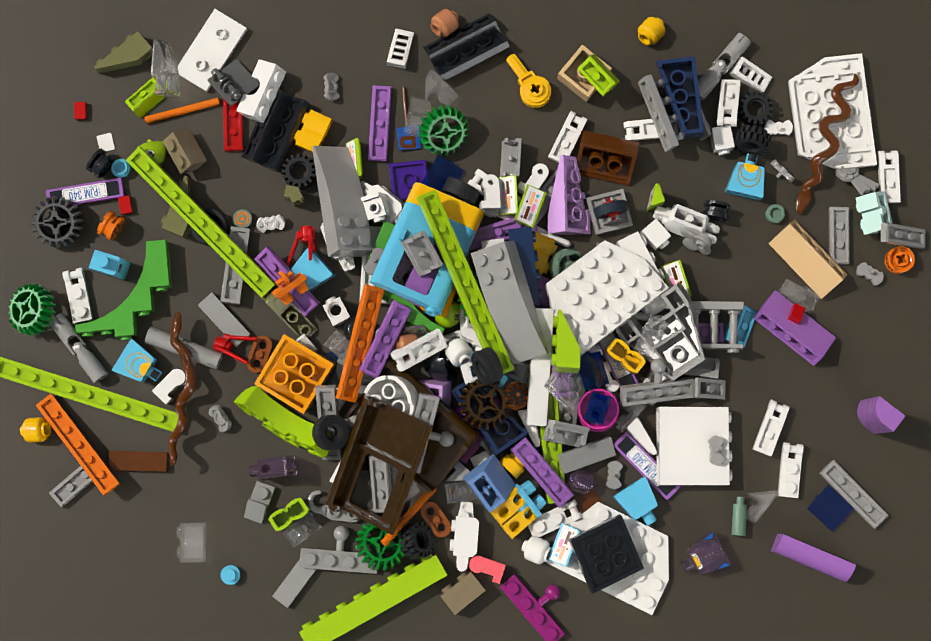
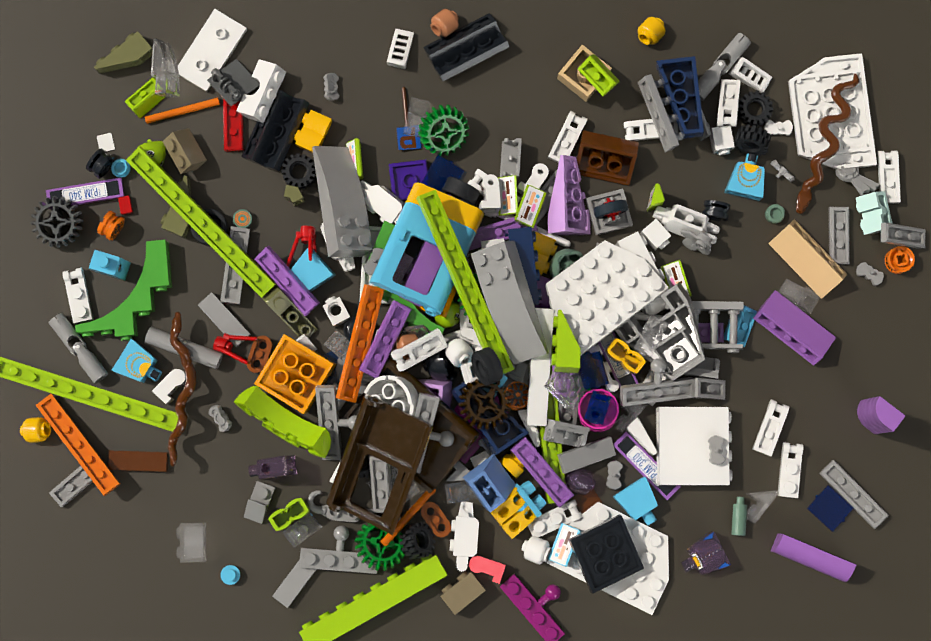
(31, 309): green gear -> none
(80, 110): red piece -> none
(270, 223): white piece -> none
(283, 291): orange hips -> none
(320, 435): black tyre -> none
(379, 123): medium lavender tile -> none
(382, 207): white brick -> none
(421, 253): light grey hinge -> none
(436, 86): clear slope -> none
(529, 81): yellow piece -> none
(796, 313): red piece -> none

